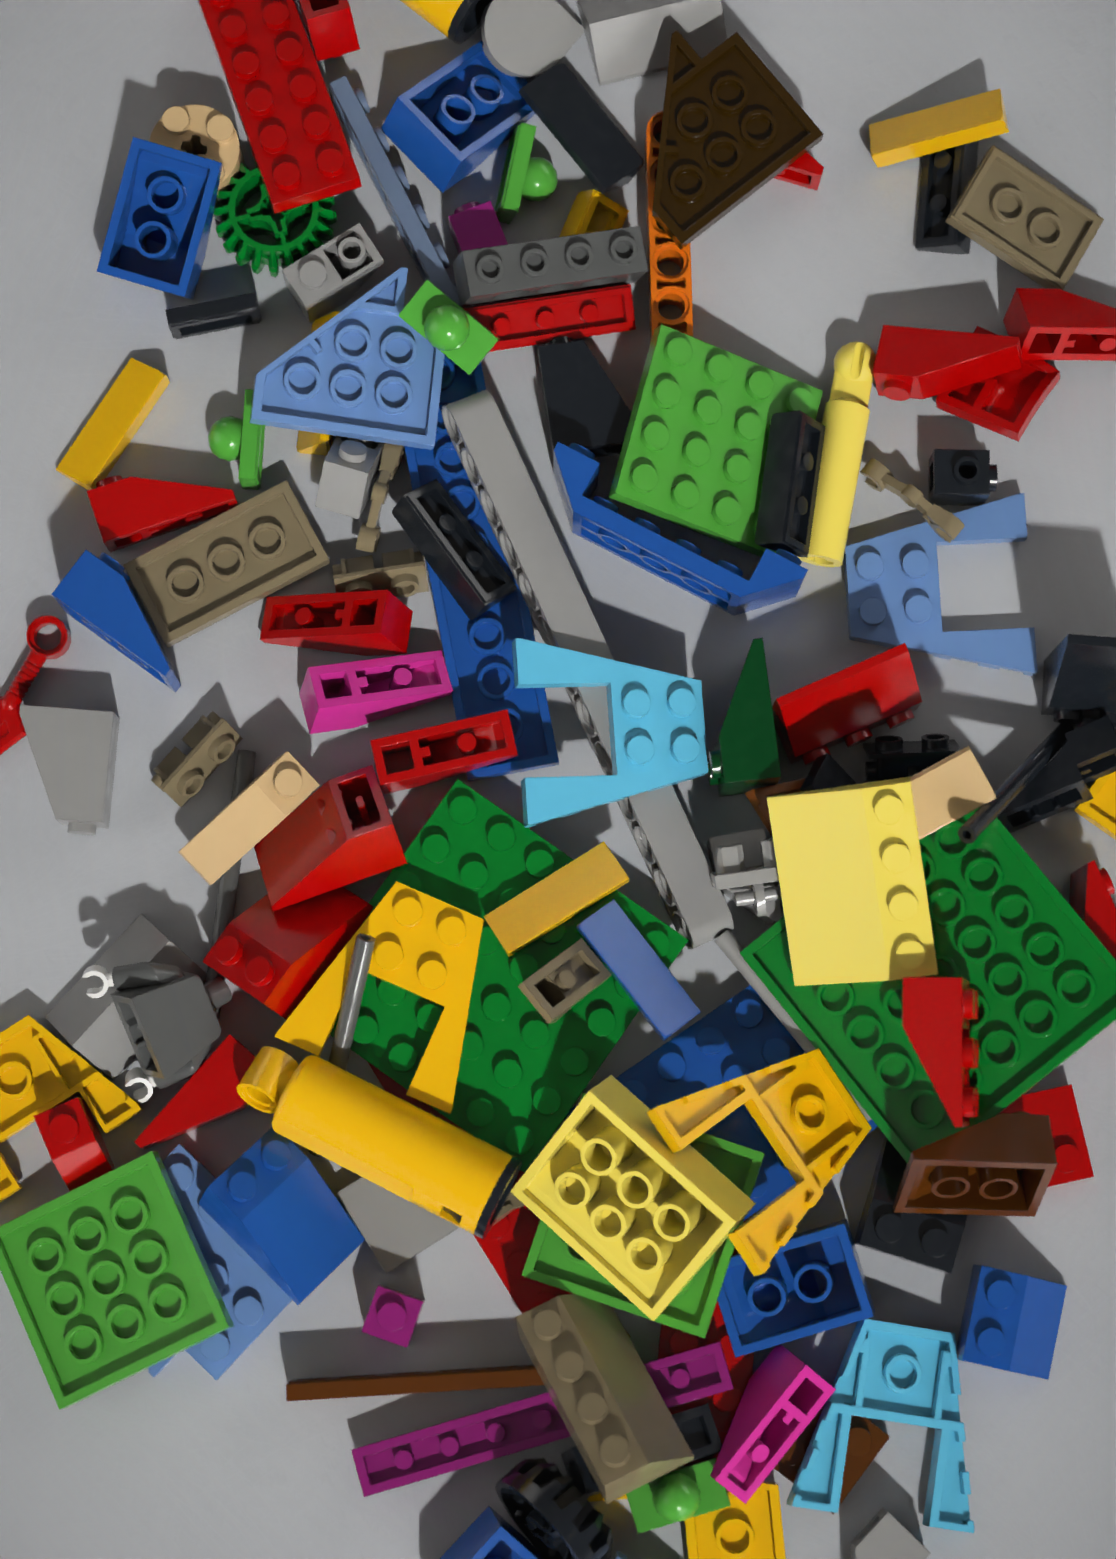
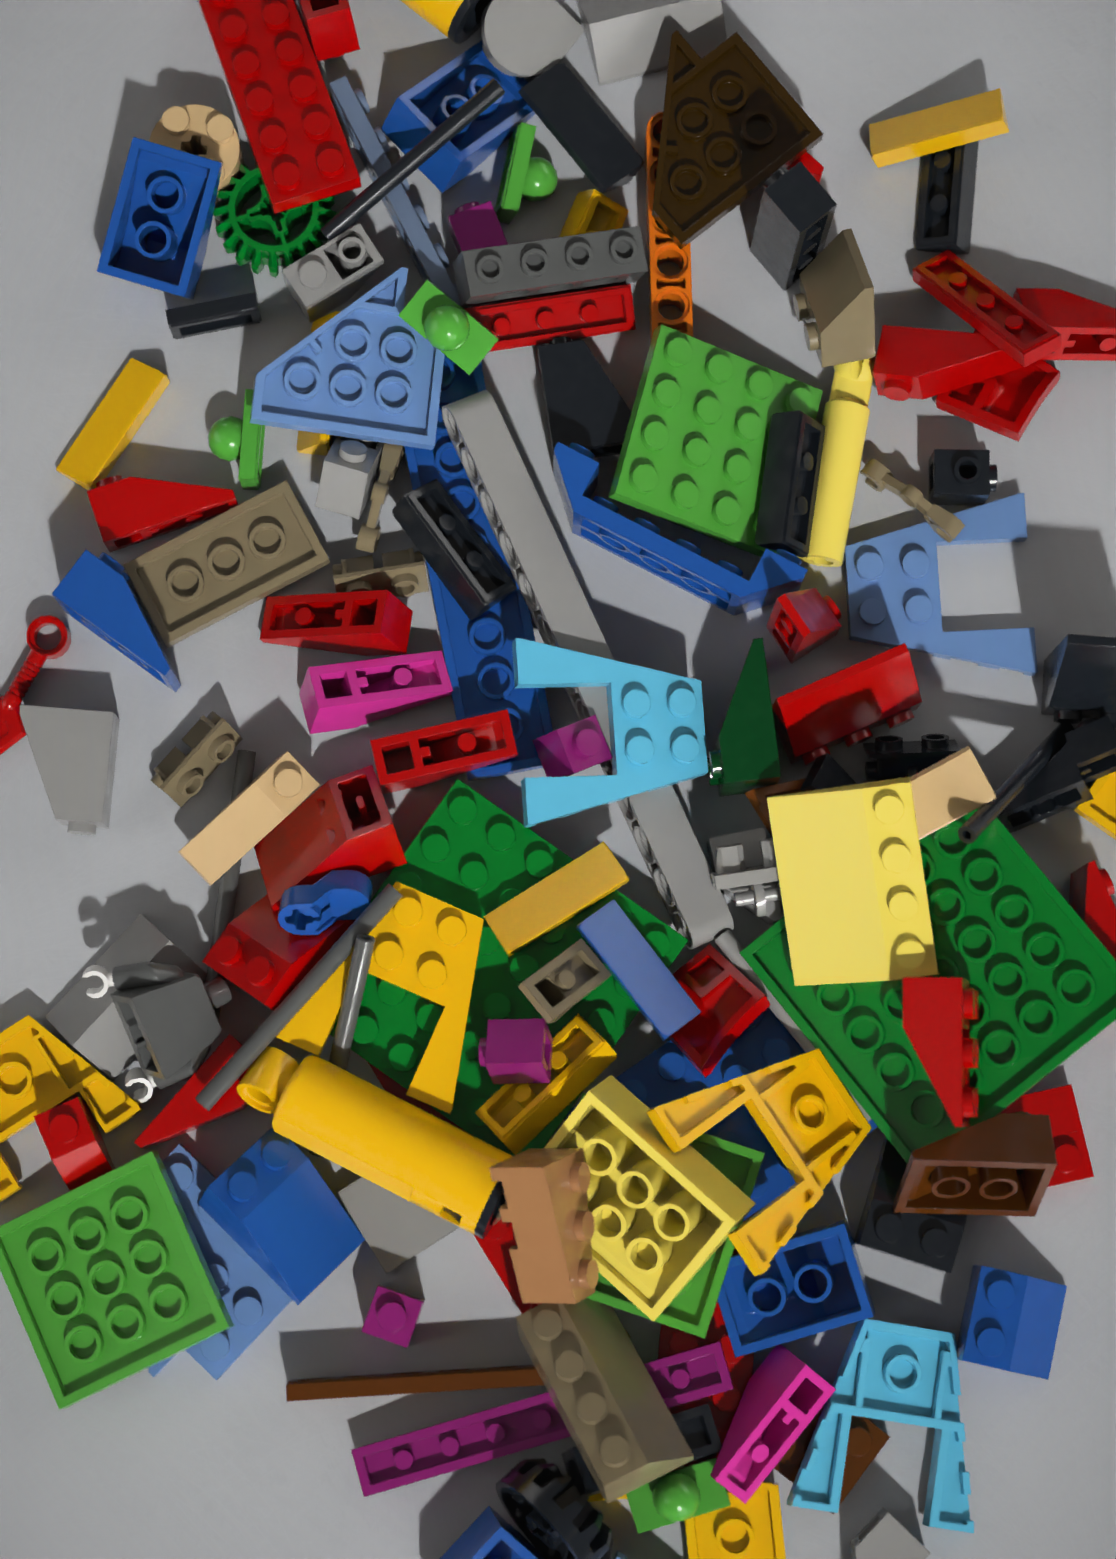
(297, 998): none -> dark grey piece
(318, 906): none -> blue piece
(412, 160): none -> black piece
(517, 1051): none -> magenta brick
(525, 1109): none -> yellow slope
(550, 1224): none -> medium nougat wedge
(572, 748): none -> magenta brick
(726, 1005): none -> red plate
(791, 223): none -> black brick
(803, 622): none -> red slope
(837, 303): none -> dark tan slope
(987, 308): none -> red tile
(1024, 220): dark tan tile -> none

